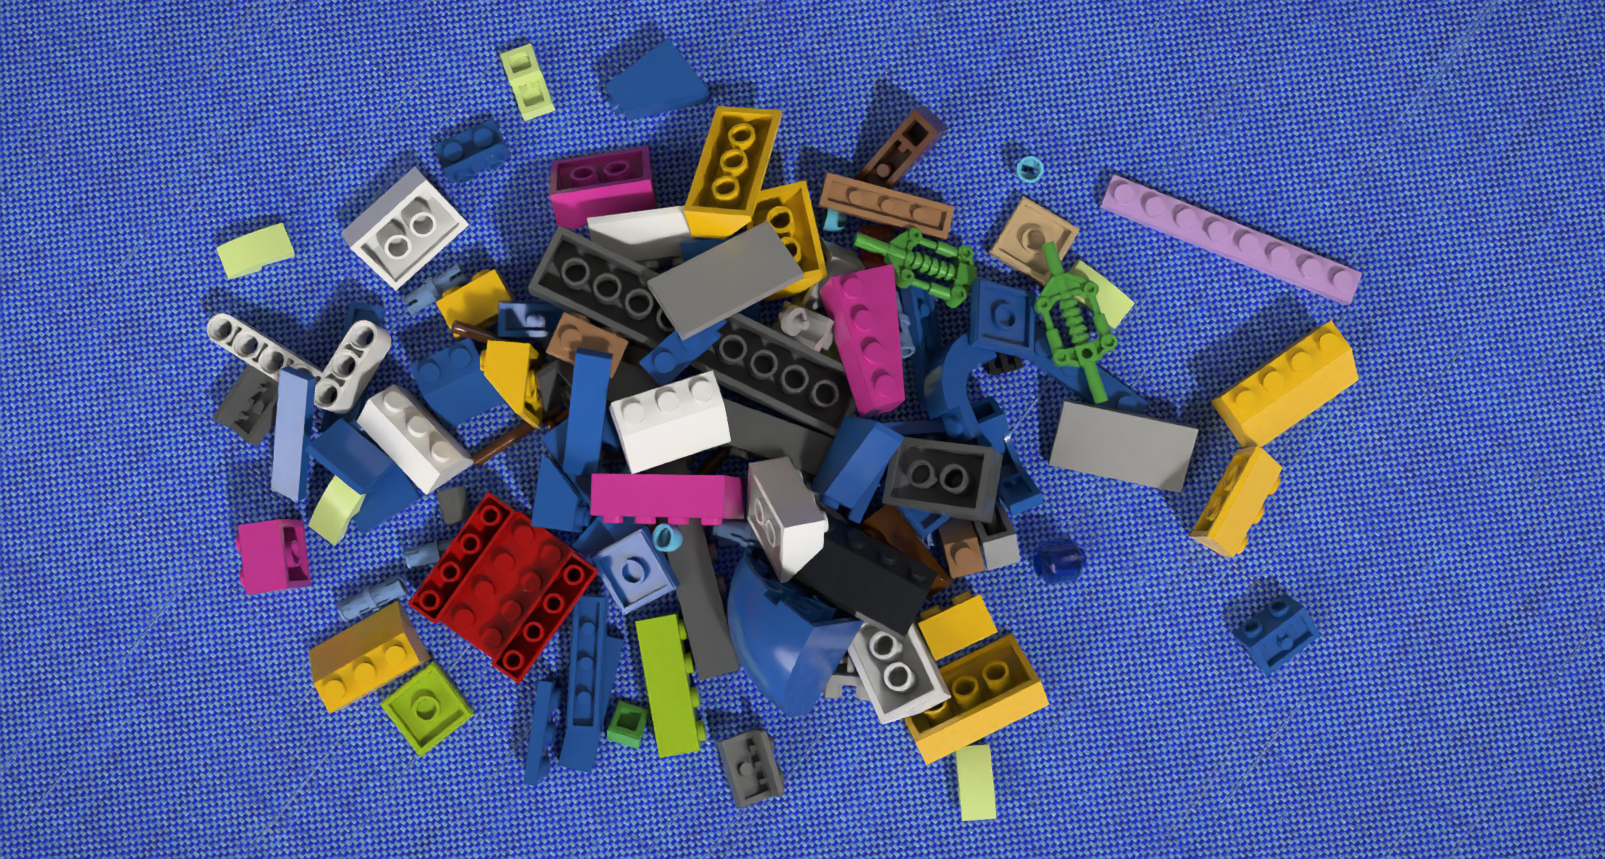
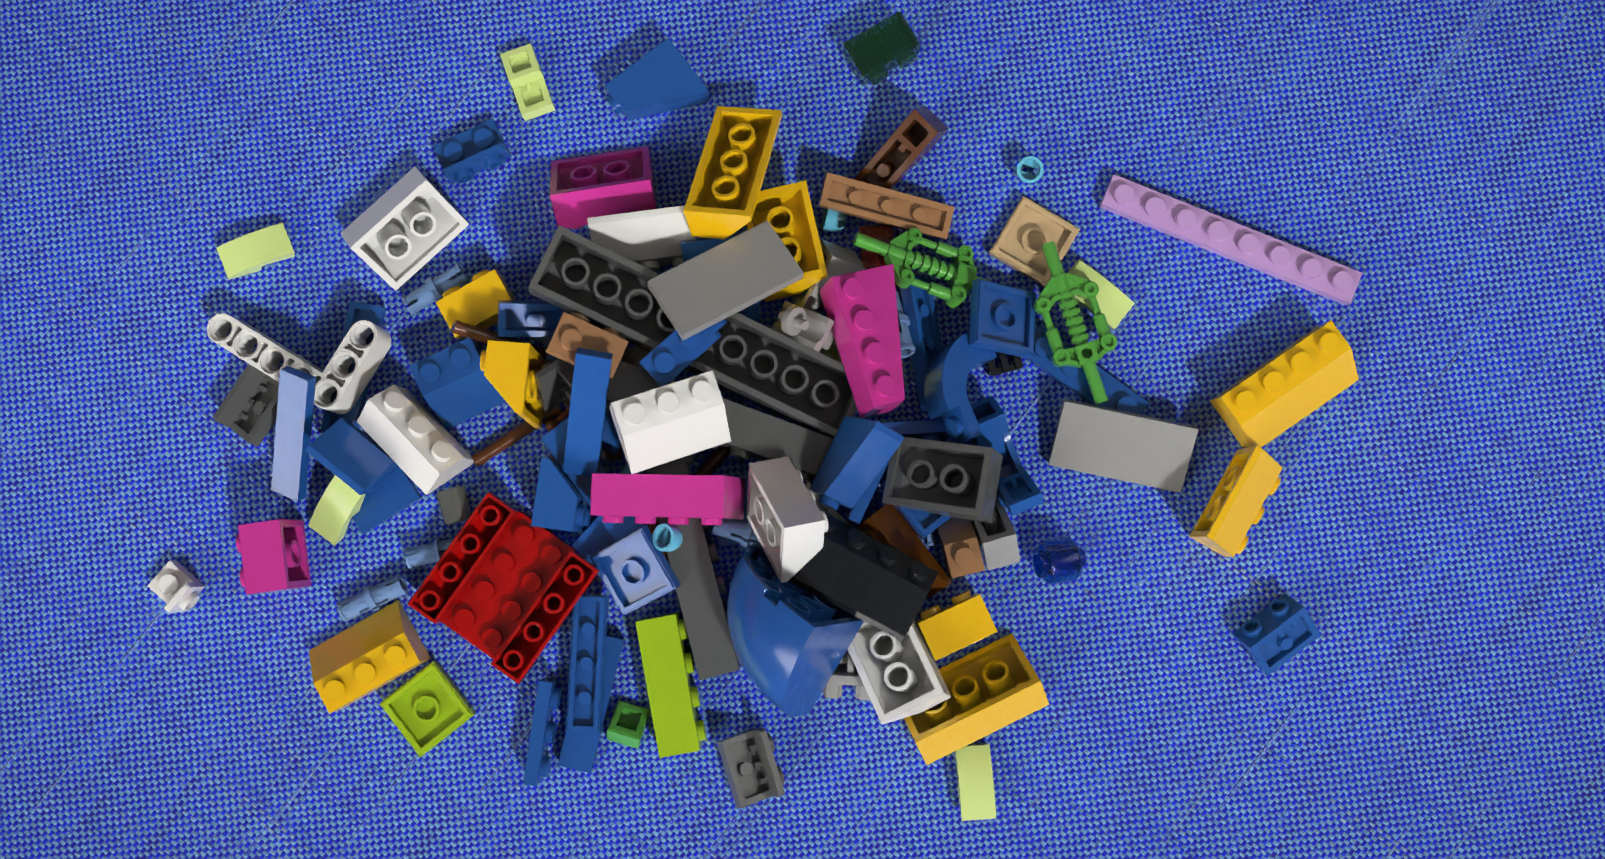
(176, 587): none -> white bracket
(882, 49): none -> clear green brick

